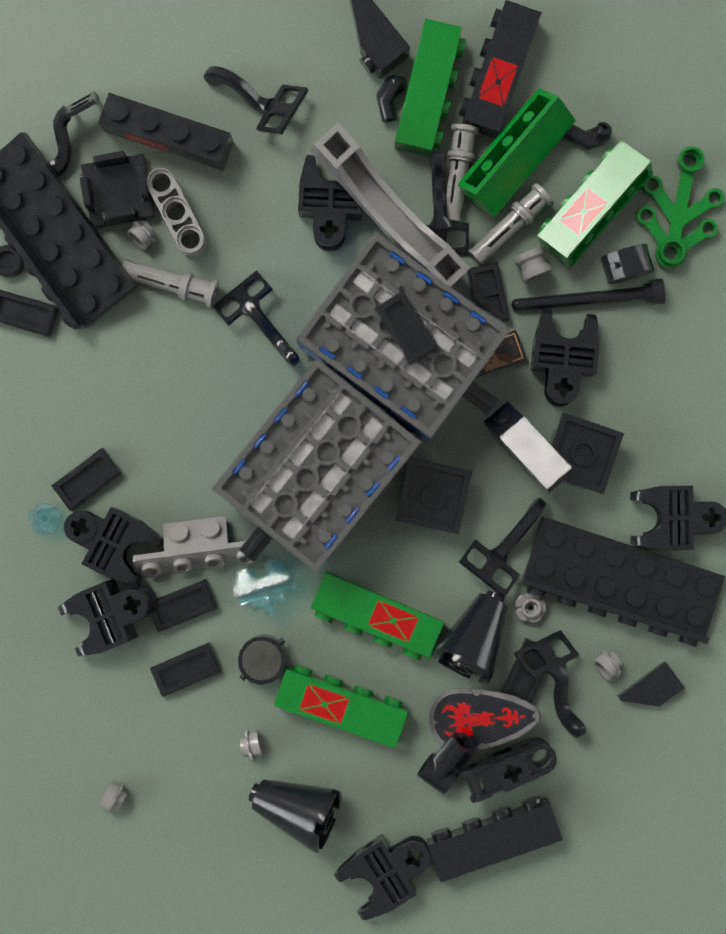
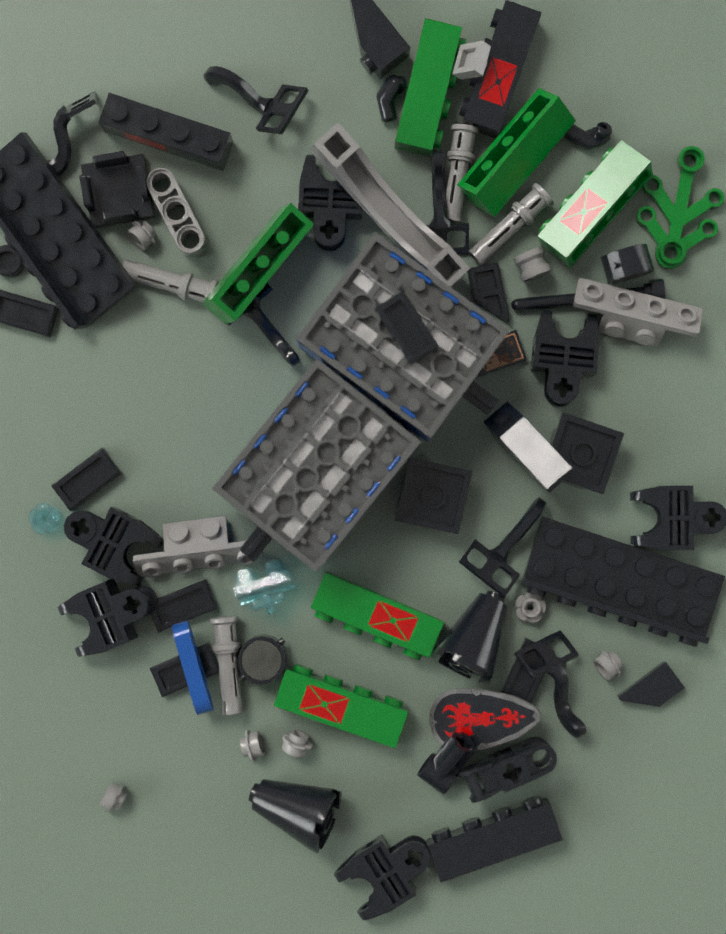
(192, 667): none -> blue beam
(226, 650): none -> light grey pin
(258, 263): none -> green brick
(296, 743): none -> light grey plate
(471, 60): none -> light grey plate
(636, 314): none -> light grey bracket

